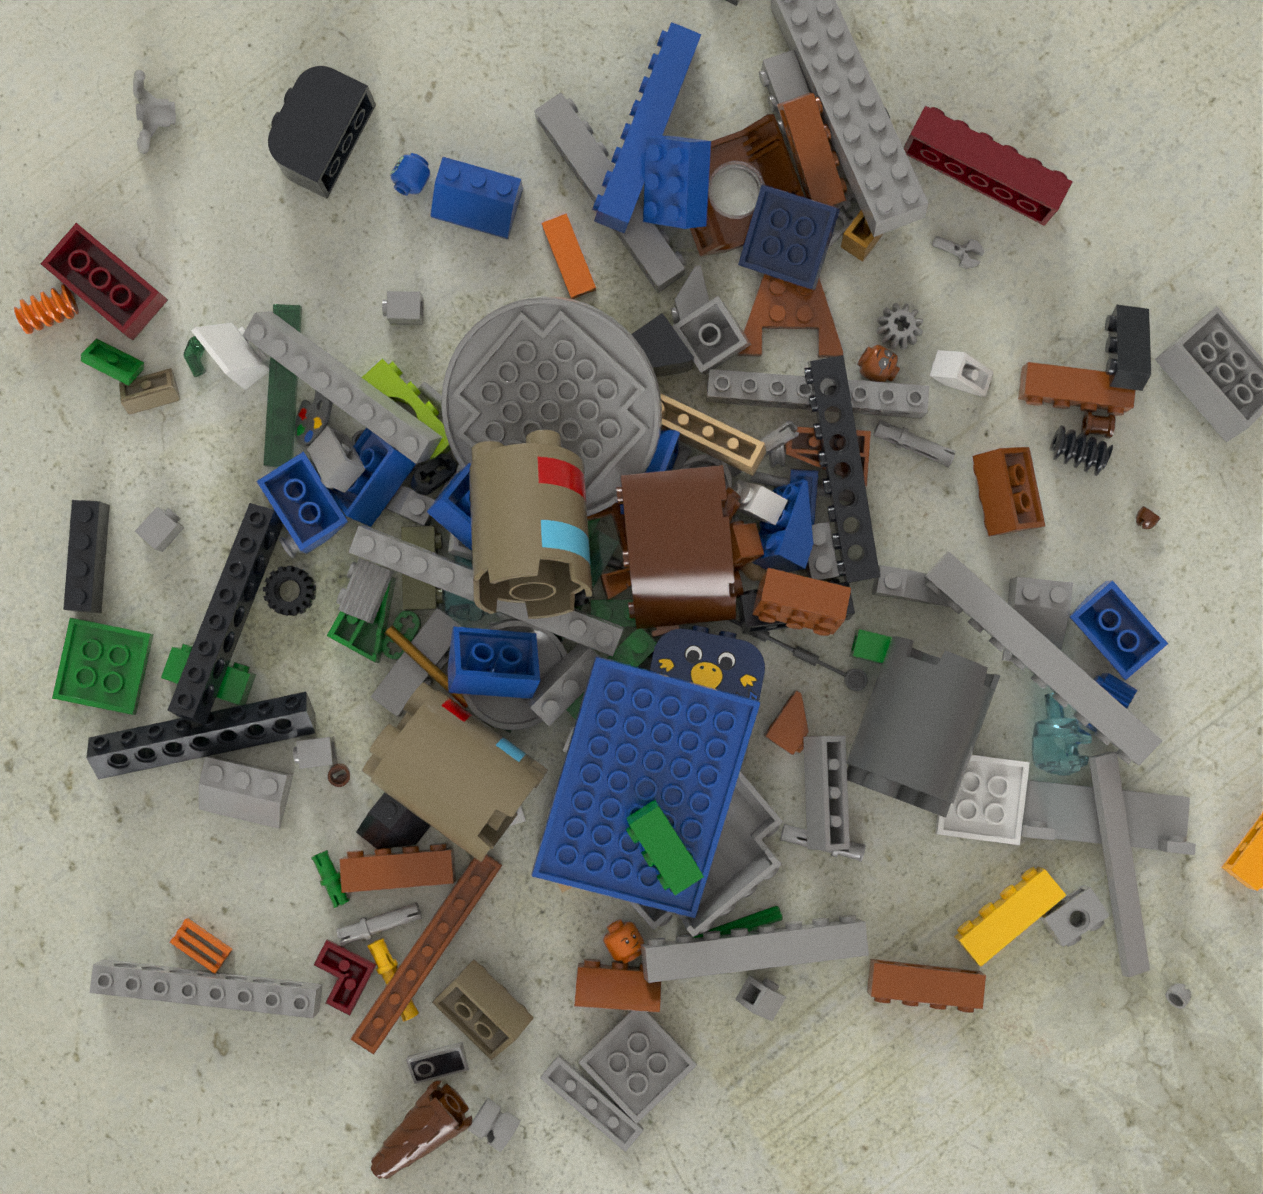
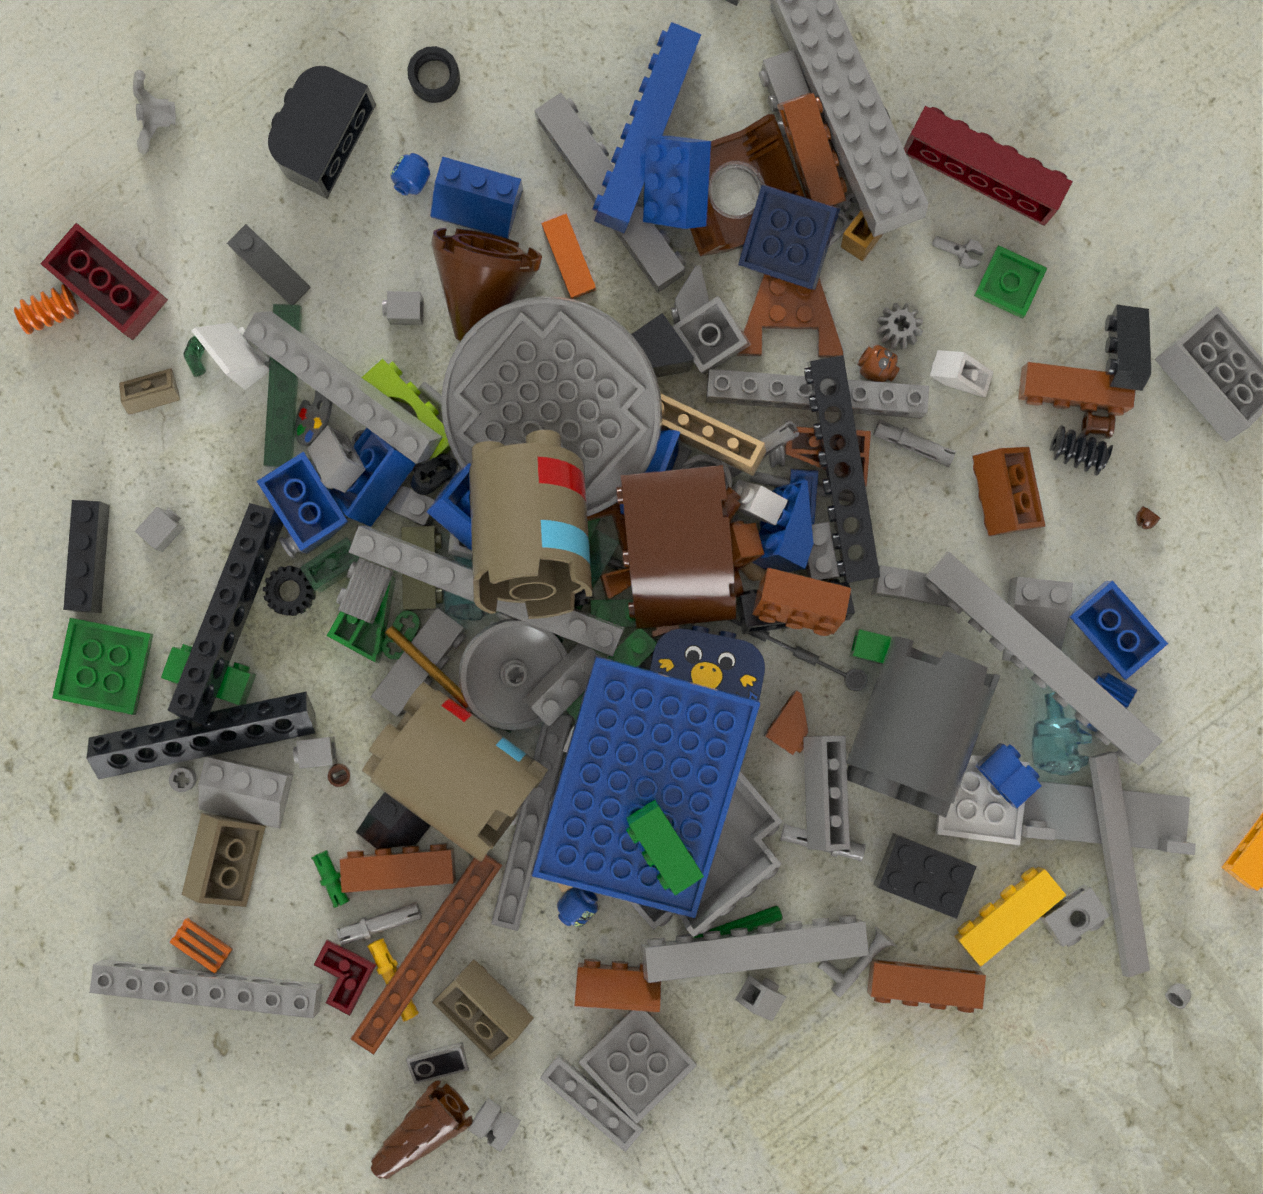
(112, 361): green plate -> none
(175, 785): none -> light grey bush
(223, 860): none -> dark tan slope
(268, 264): none -> dark grey slope
(330, 565): none -> clear green brick
(433, 54): none -> black tyre
(480, 274): none -> reddish brown cone
(493, 663): blue slope -> none
(531, 826): none -> light grey tile
(577, 907): none -> blue head
(623, 941): orange head -> none
(844, 981): none -> light grey piece
(924, 875): none -> black brick
(1009, 775): none -> blue brick
(1010, 281): none -> green plate

